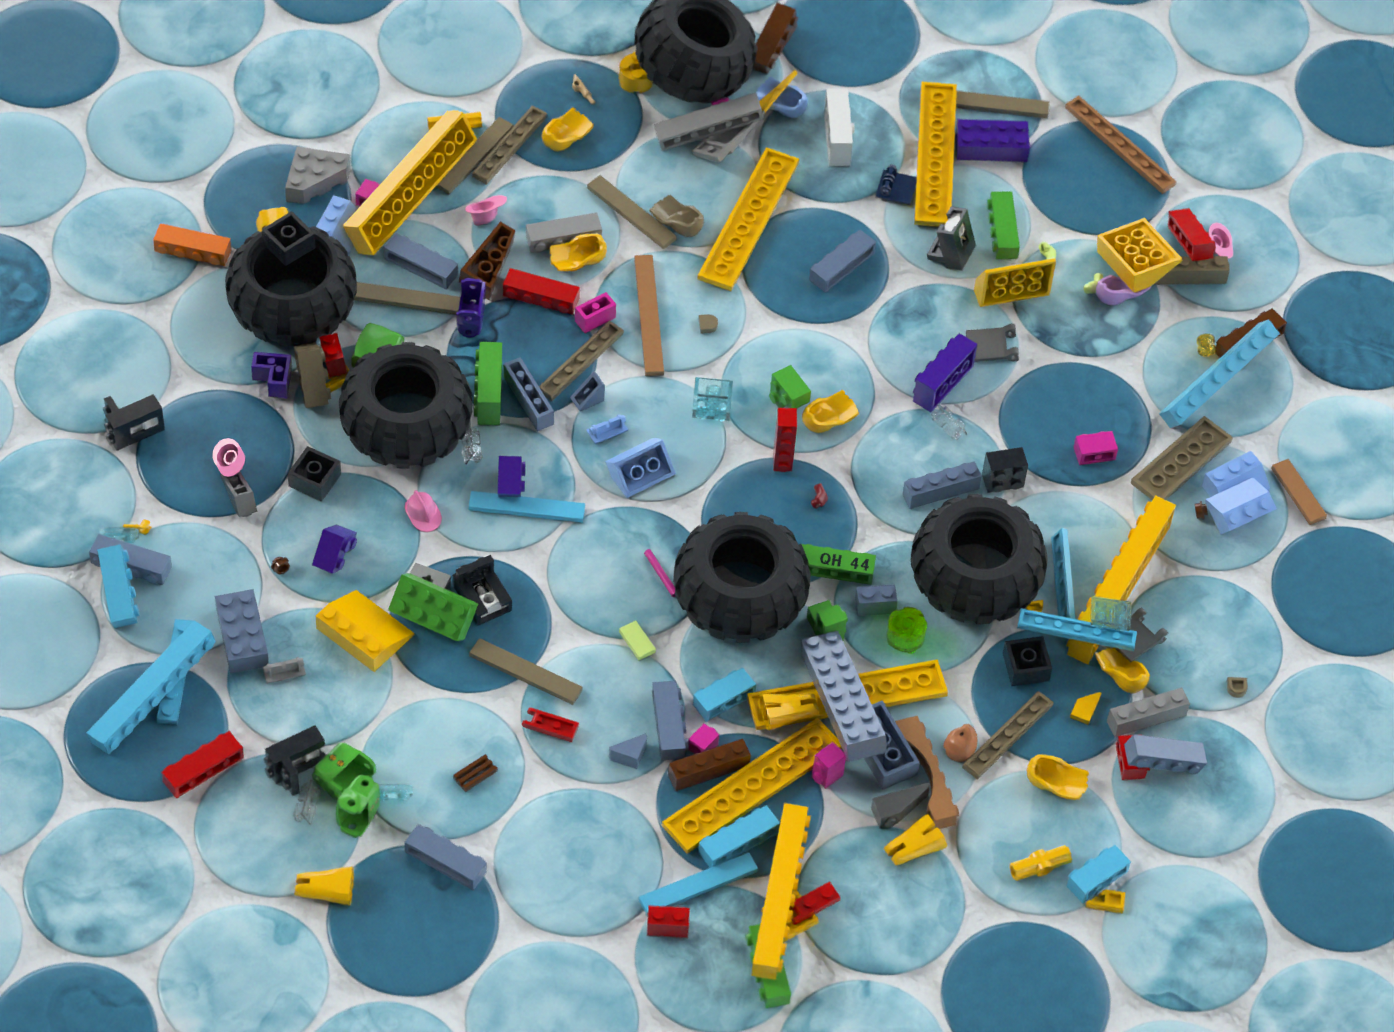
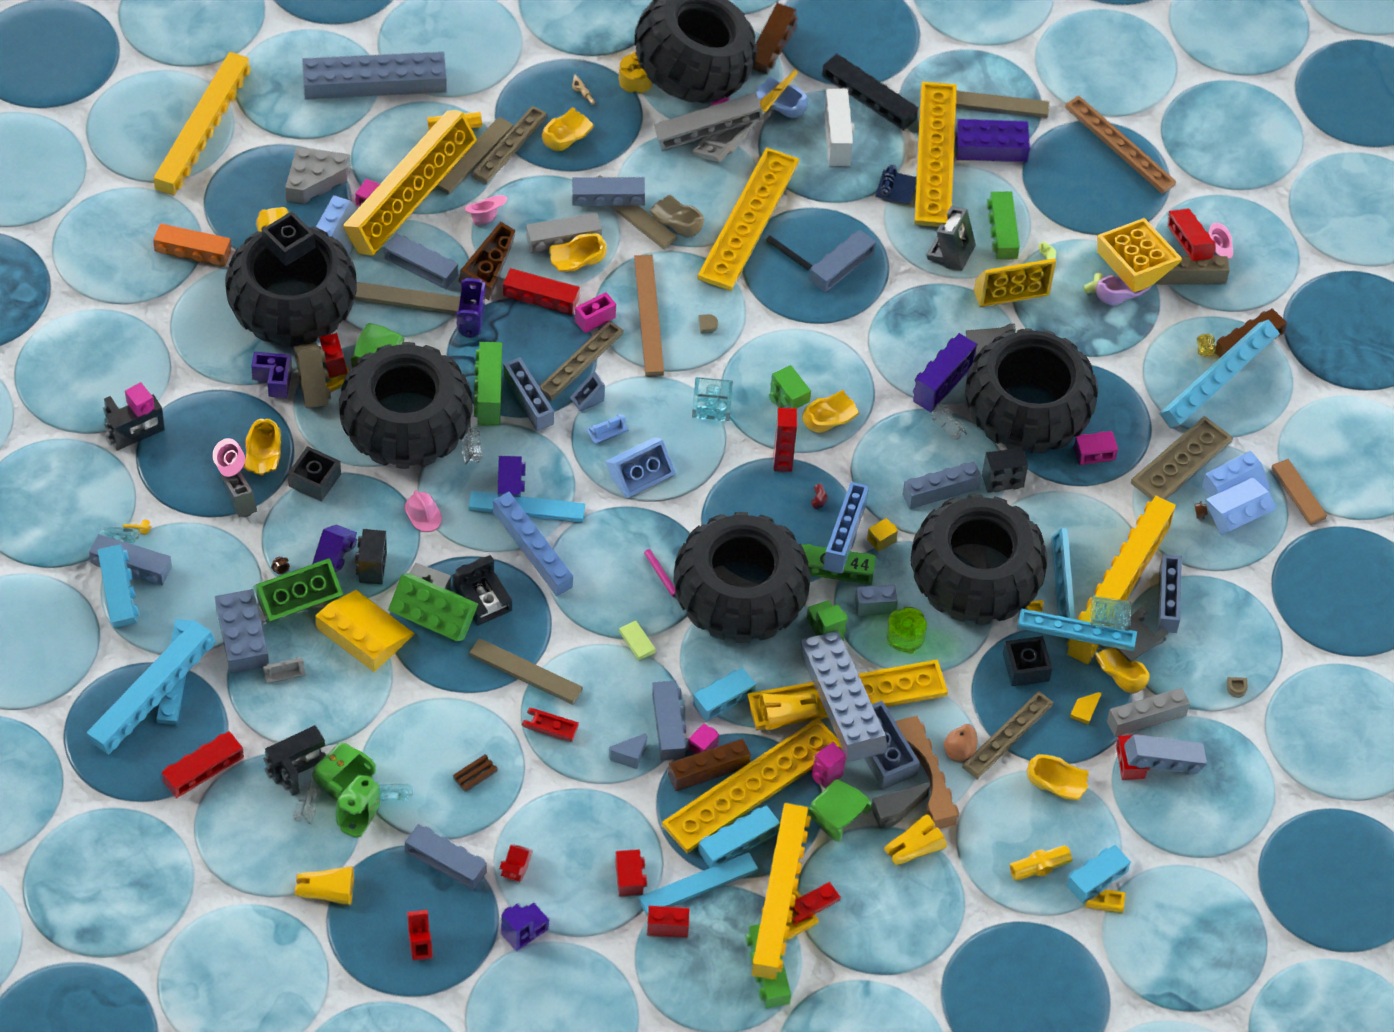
(139, 399): none -> dark pink brick
(202, 123): none -> yellow brick
(263, 447): none -> yellow hair
(298, 590): none -> bright green brick
(371, 556): none -> black brick
(374, 75): none -> sand blue brick
(419, 935): none -> red brick
(516, 862): none -> red brick
(523, 924): none -> dark purple brick
(532, 543): none -> medium blue brick
(608, 191): none -> sand blue brick
(629, 872): none -> red brick
(788, 252): none -> black bar
(838, 807): none -> bright green piece
(846, 527): none -> medium blue brick
(870, 91): none -> black brick
(882, 534): none -> yellow brick
(1037, 360): none -> black tyre
(1169, 593): none -> sand blue brick

